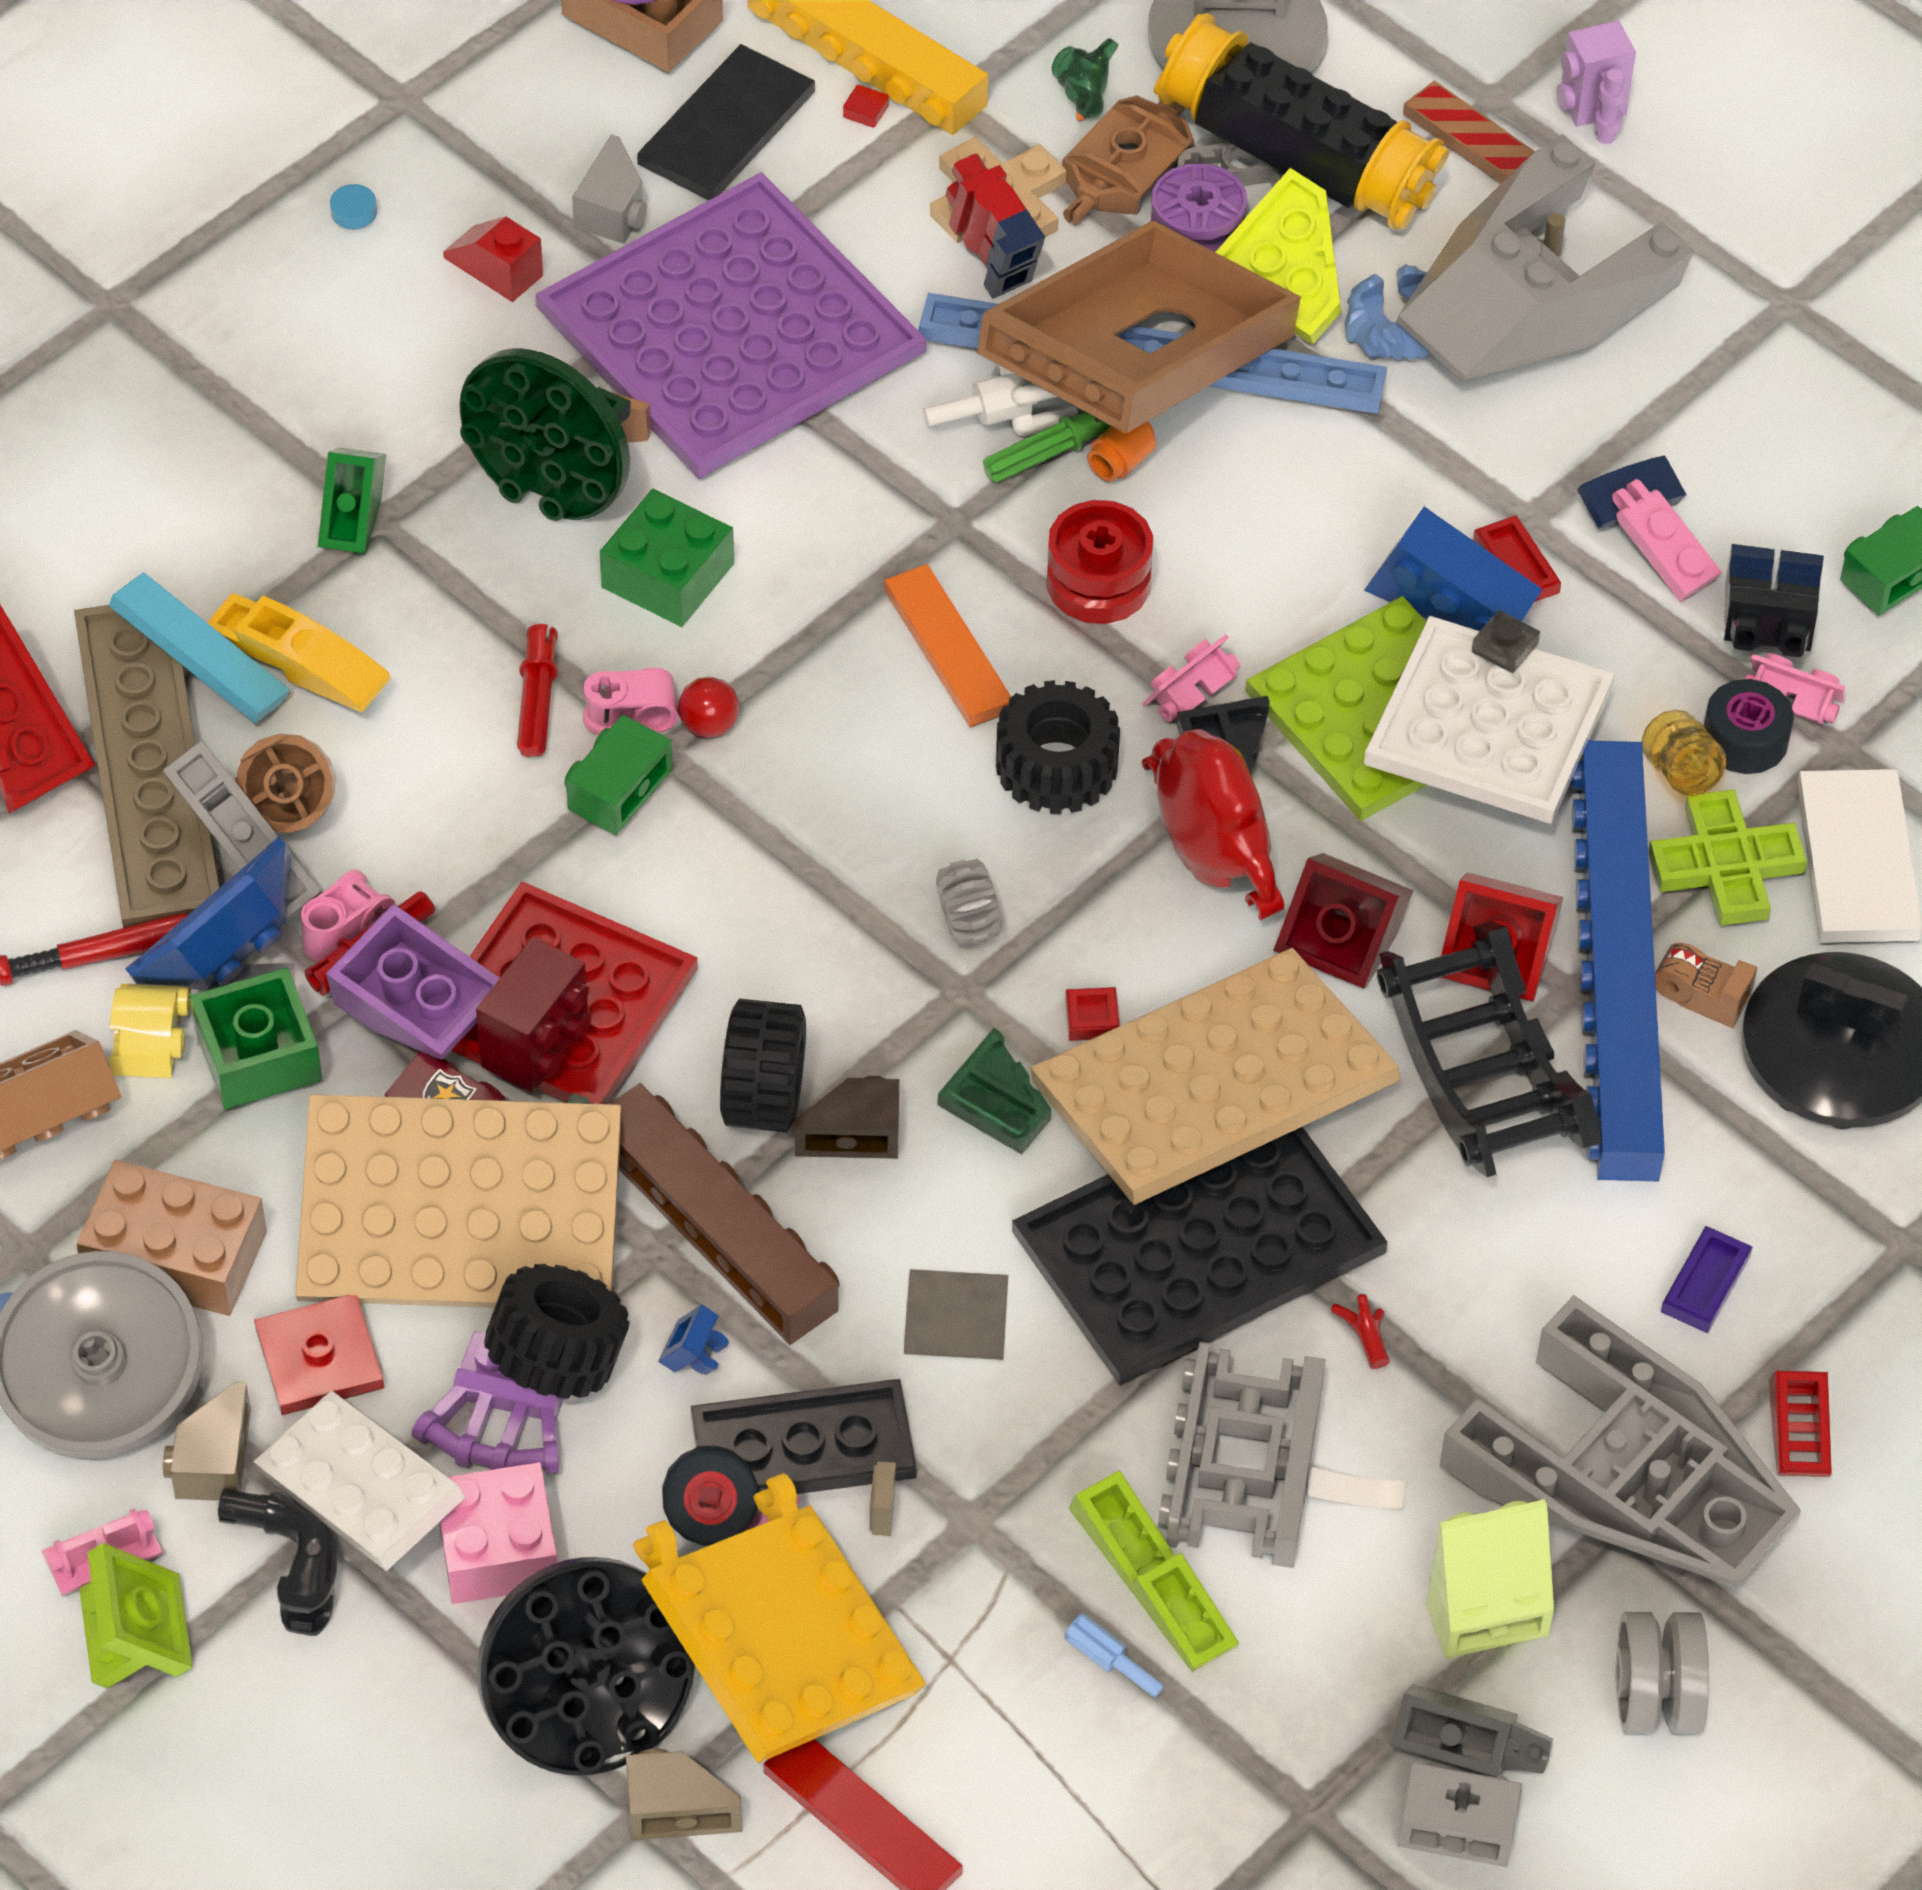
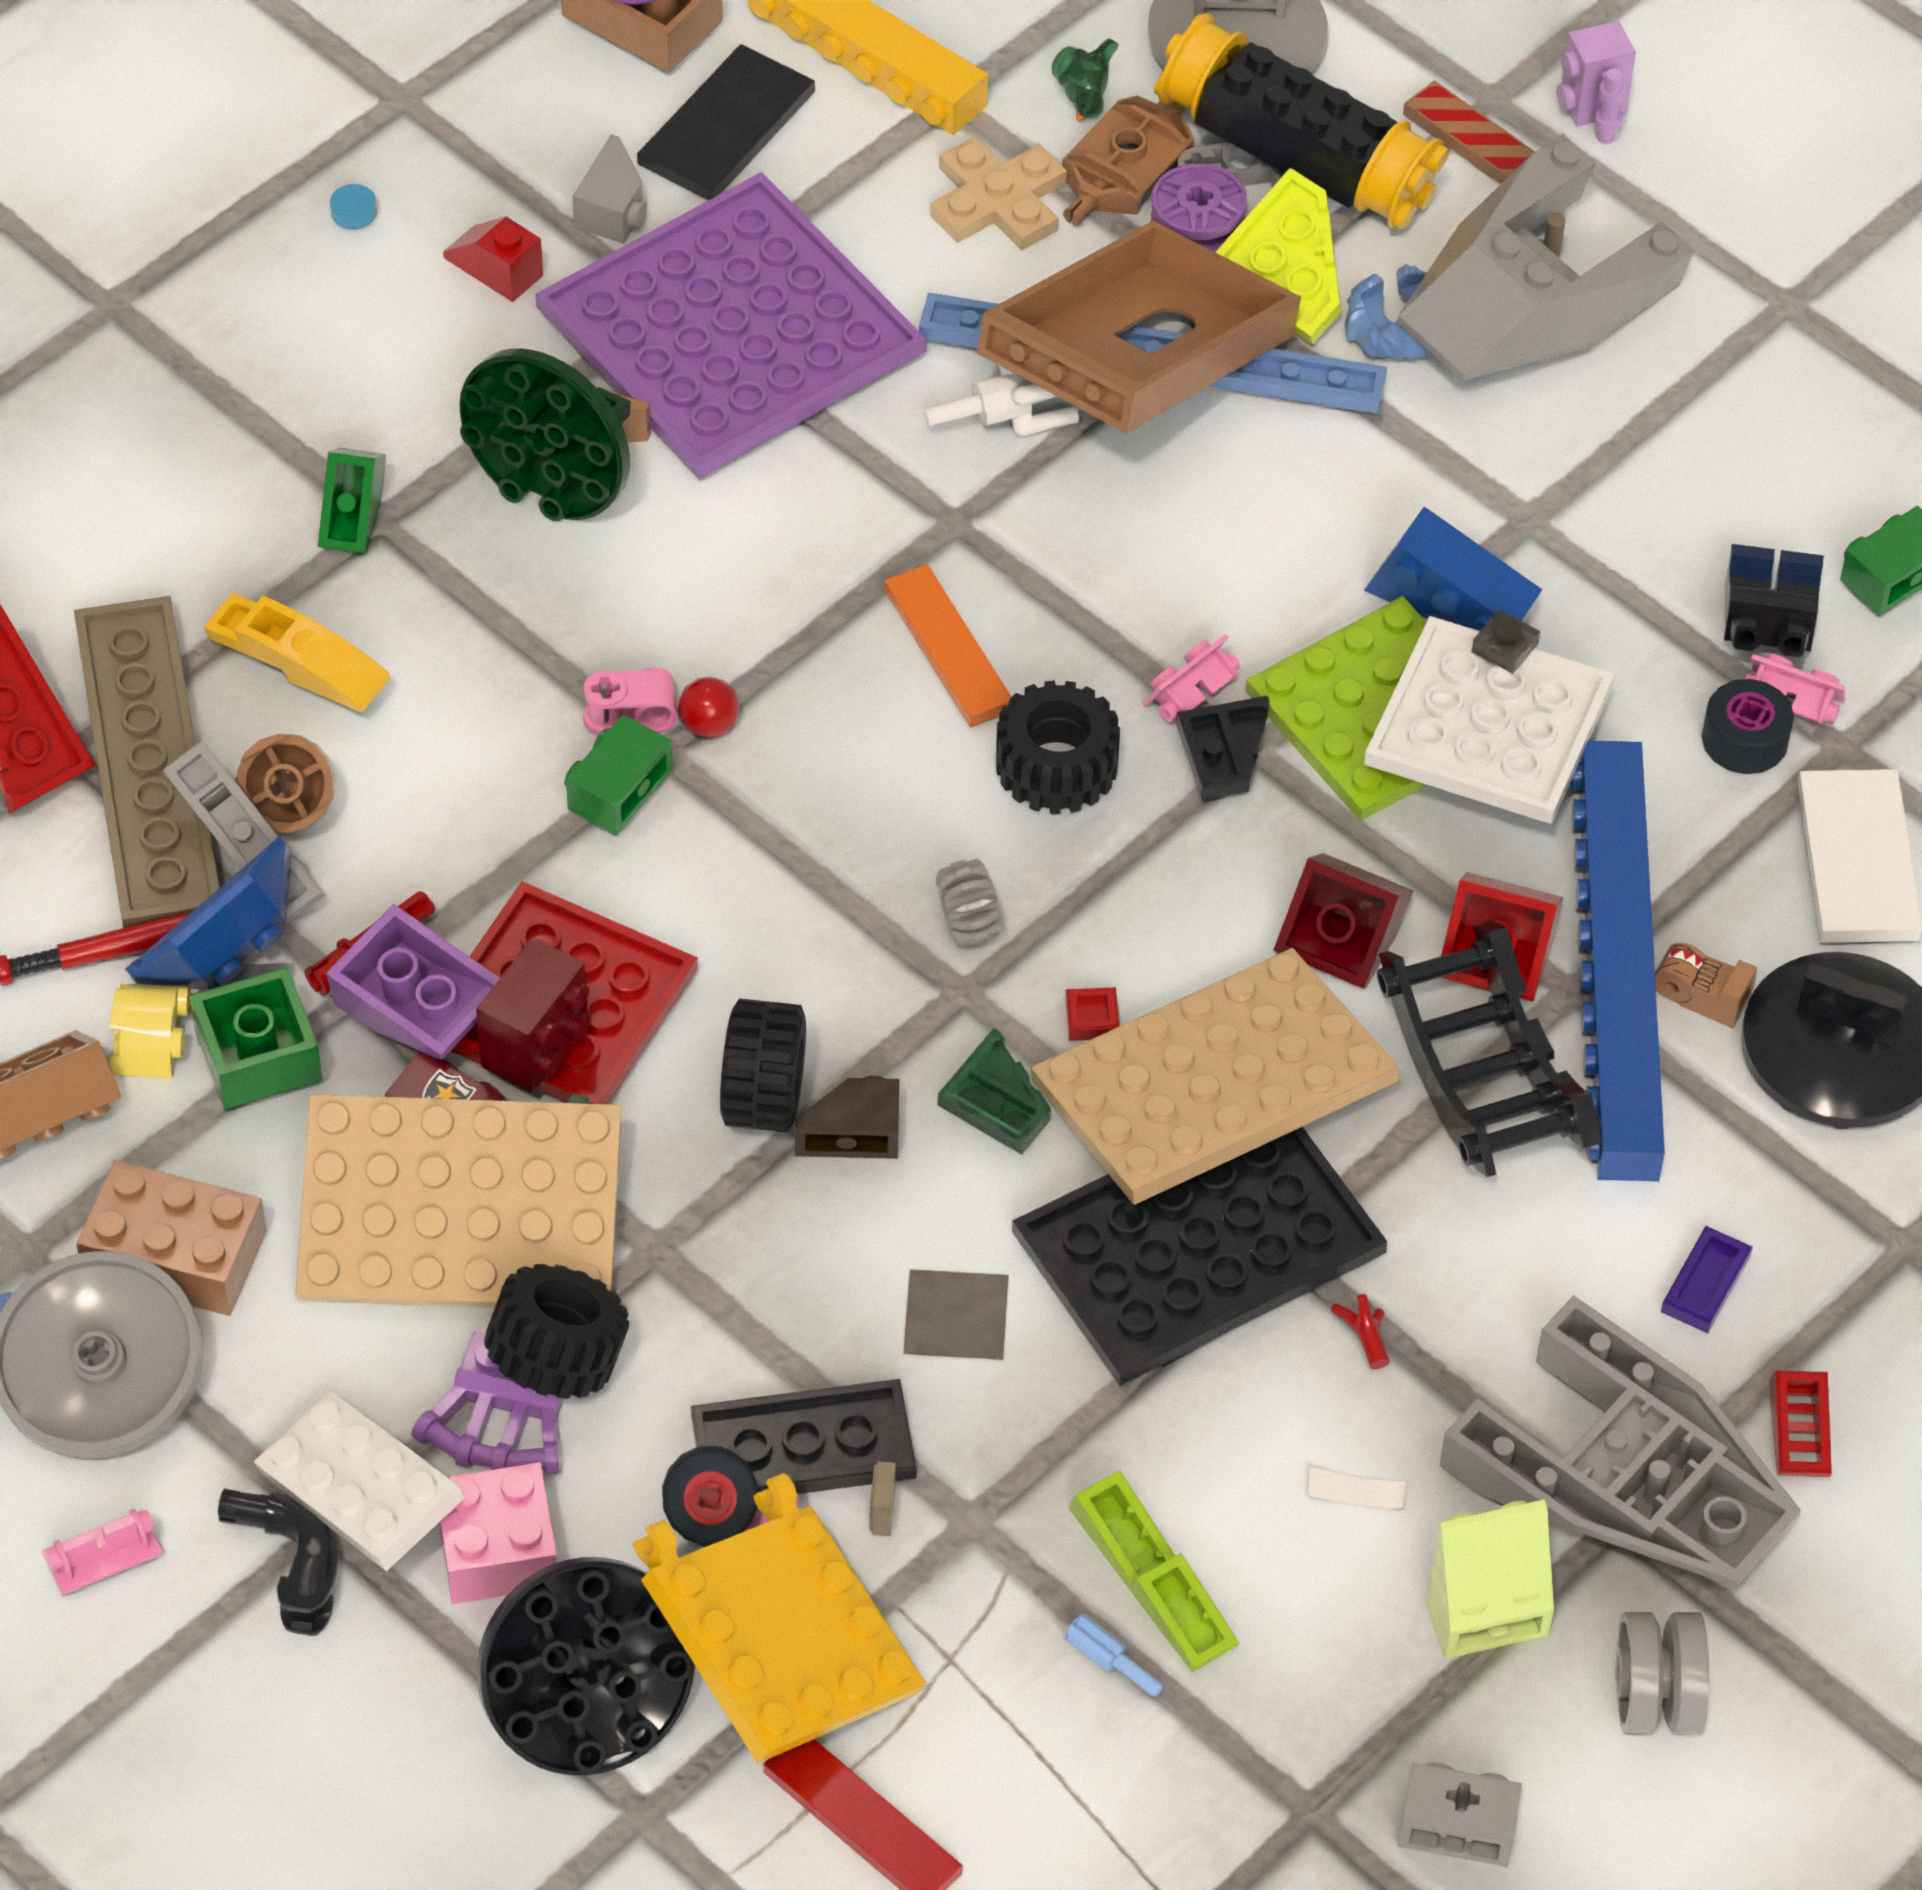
(132, 1617): lime bracket -> none
(199, 647): medium azure tile -> none
(210, 1447): slope -> none
(318, 1352): plate -> none
(340, 913): bright pink piece -> none
(537, 673): red axle -> none
(667, 557): green brick -> none
(677, 1797): dark tan slope -> none
(689, 1340): blue tile -> none
(723, 1218): reddish brown brick -> none
(865, 106): red piece -> none
(994, 224): hips -> none
(1043, 445): bright green axle -> none
(1099, 561): red wheel -> none
(1118, 453): orange brick -> none
(1215, 814): red piece -> none
(1284, 1460): light grey fence -> none
(1468, 1733): dark grey hinge -> none
(1516, 548): red tile -> none
(1653, 473): dark blue slope -> none
(1664, 540): bright pink hinge -> none
(1683, 752): clear yellow wheel -> none
(1727, 857): lime plate -> none

